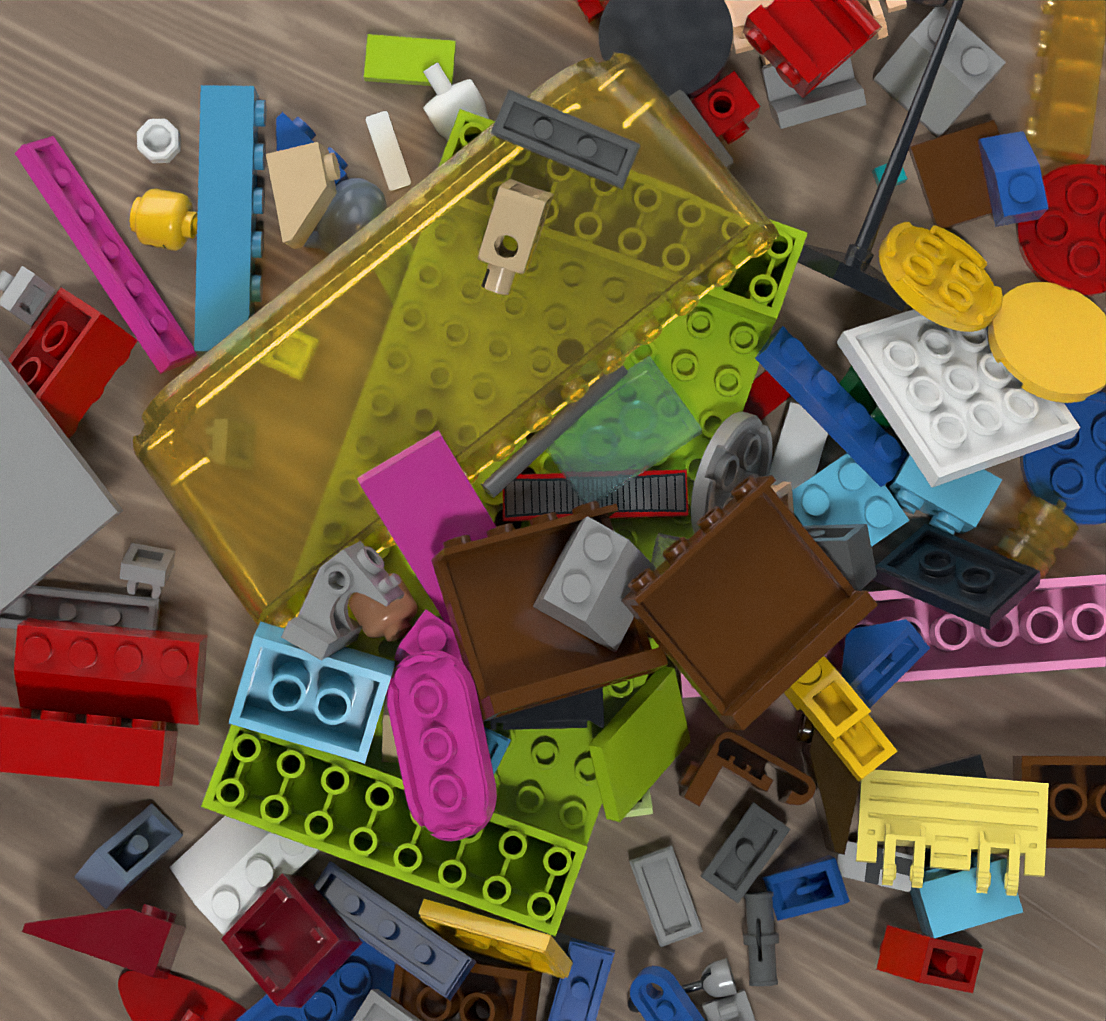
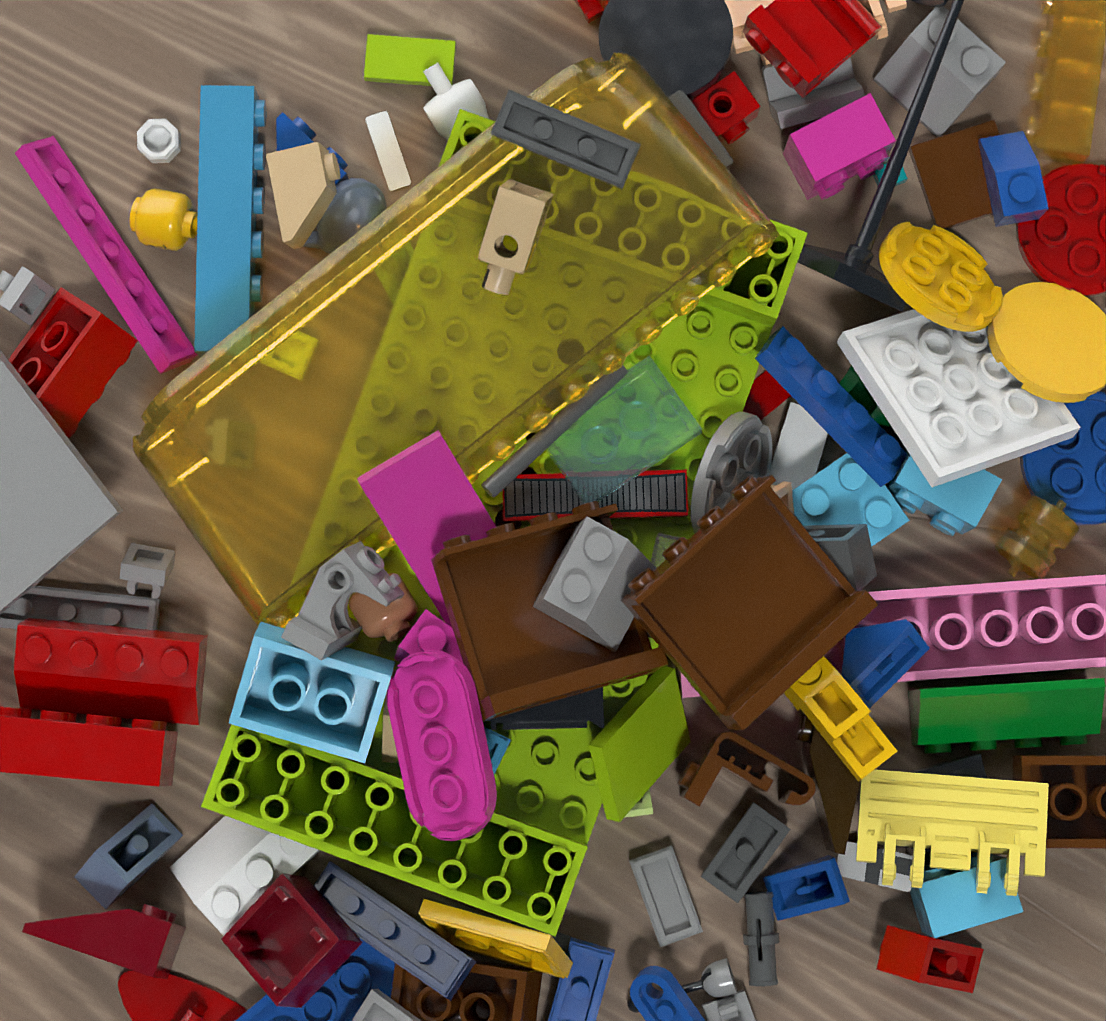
(839, 148): none -> dark pink brick
(957, 576): black tile -> none
(1006, 712): none -> green slope

